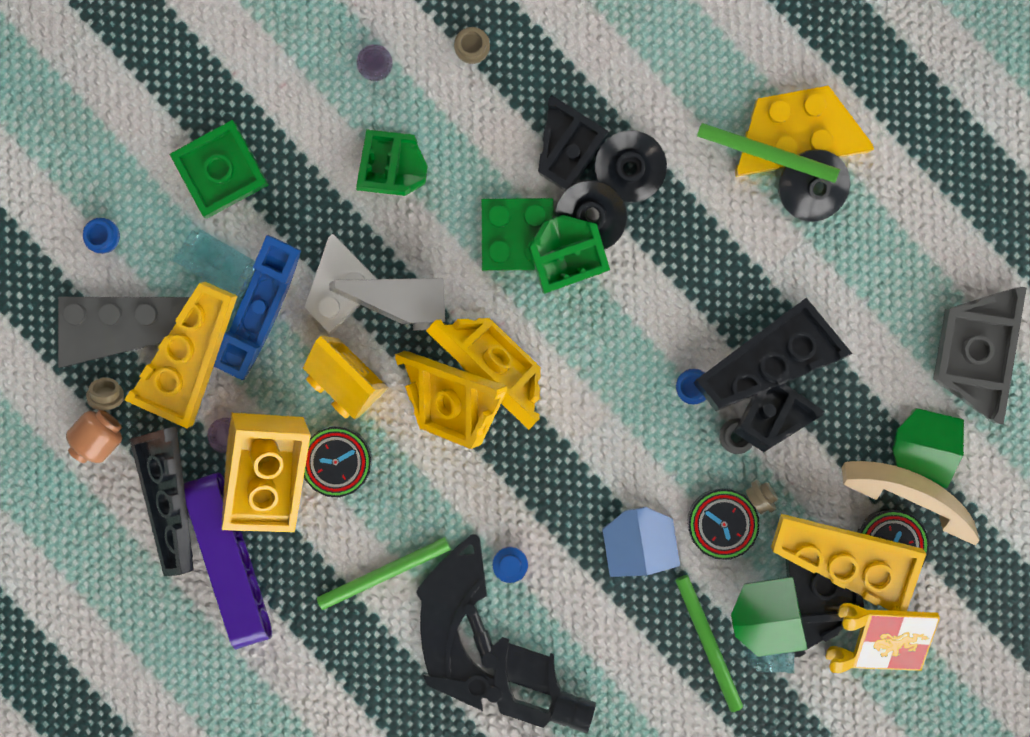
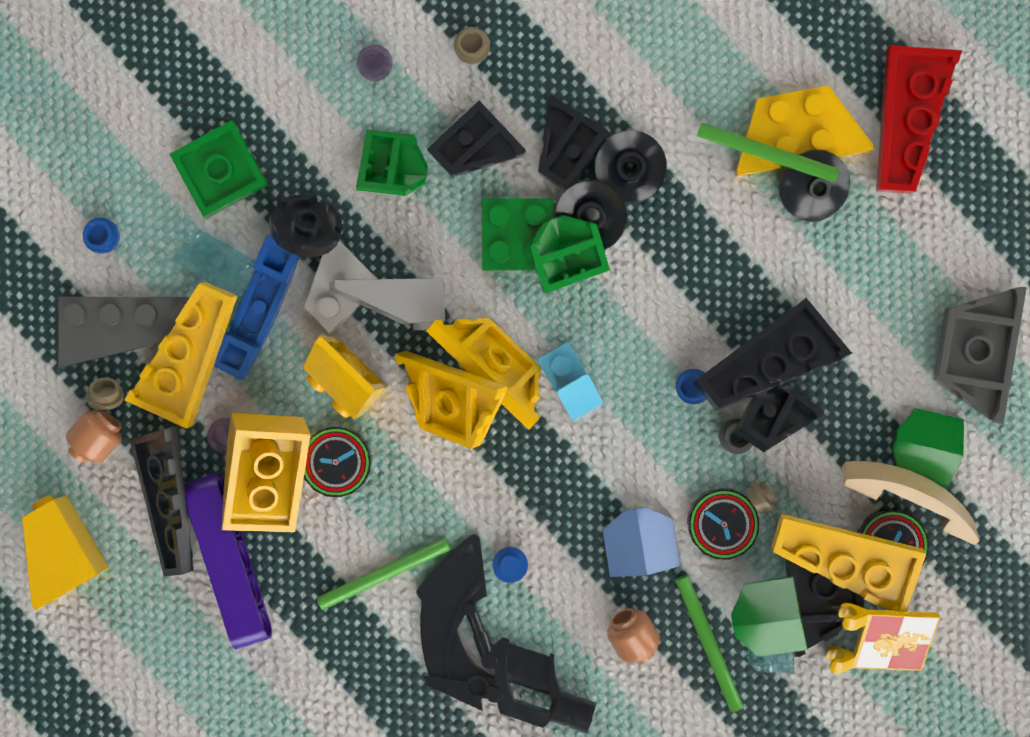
(58, 550): none -> yellow slope
(305, 226): none -> black tile
(475, 143): none -> black wing
(570, 381): none -> medium azure slope
(633, 636): none -> nougat head
(911, 108): none -> red wing

